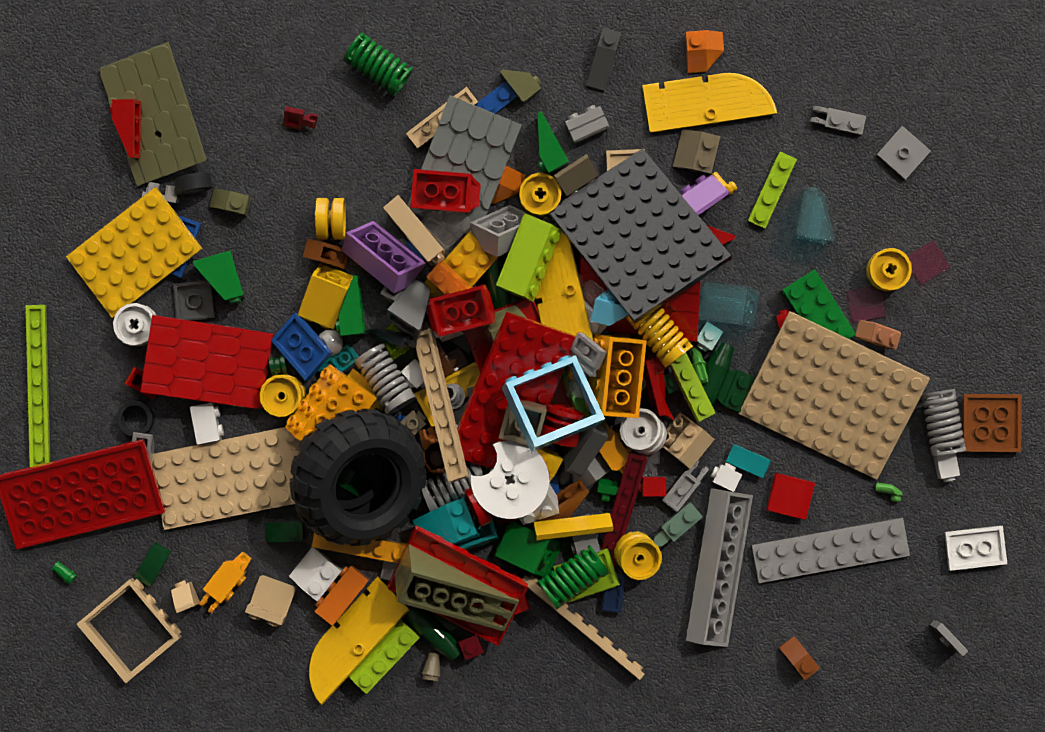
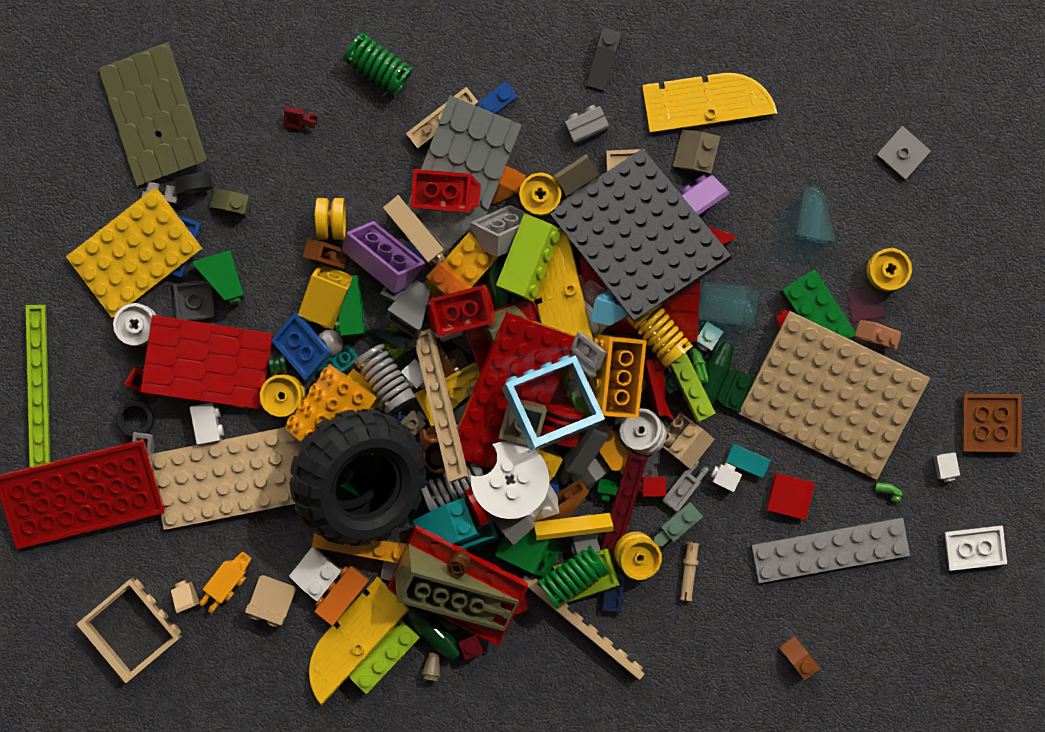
(63, 572): green pin -> none
(127, 120): red slope -> none
(152, 564): dark green slope -> none
(284, 531): dark green slope -> none
(456, 395): light grey piece -> none
(458, 564): none -> reddish brown wheel
(514, 528): none -> light grey slope
(522, 84): olive slope -> none
(550, 152): green slope -> none
(689, 571): none -> tan pin
(702, 49): orange slope -> none
(719, 568): light grey slope -> none
(731, 186): yellow arm -> none
(772, 190): lime plate -> none
(840, 120): light grey hinge -> none
(928, 262): clear pink piece -> none
(946, 422): light grey piece -> none
(948, 638): light grey plate -> none

